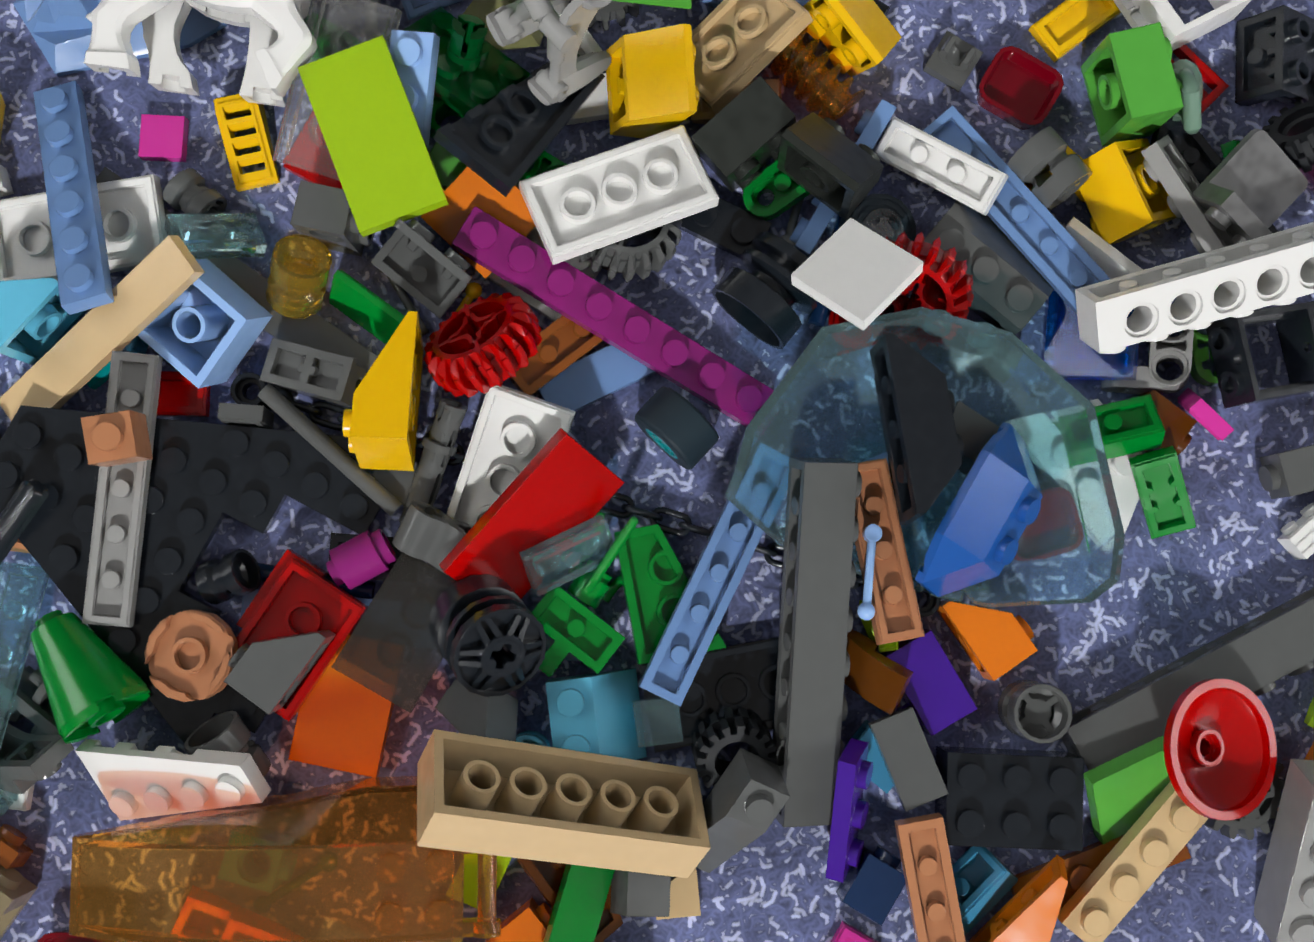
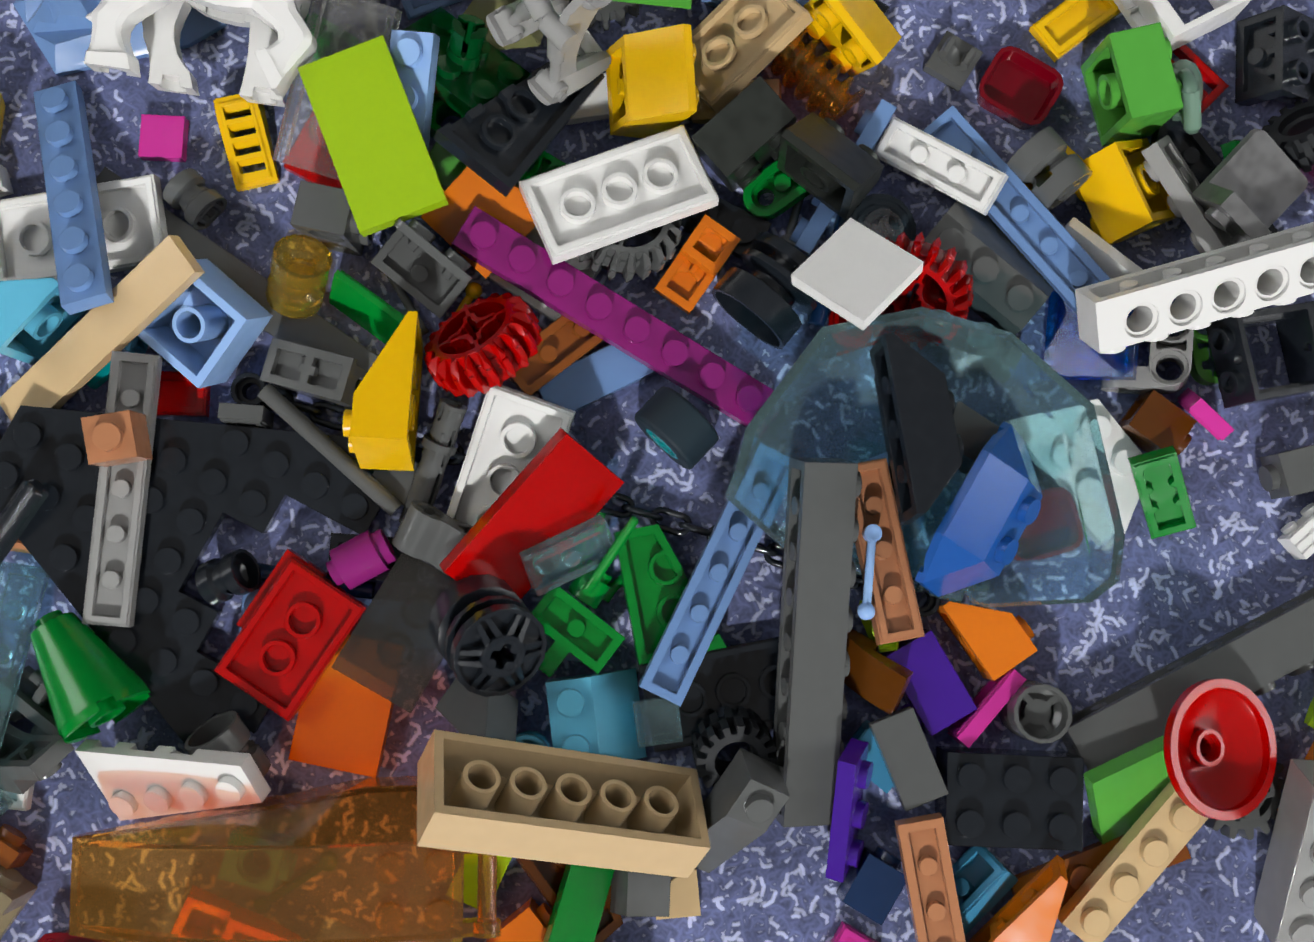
(190, 655): nougat tile -> none
(218, 234): clear light blue plate -> none
(275, 667): dark grey slope -> none
(697, 264): none -> orange slope
(989, 703): none -> dark pink tile
(1130, 426): green slope -> none

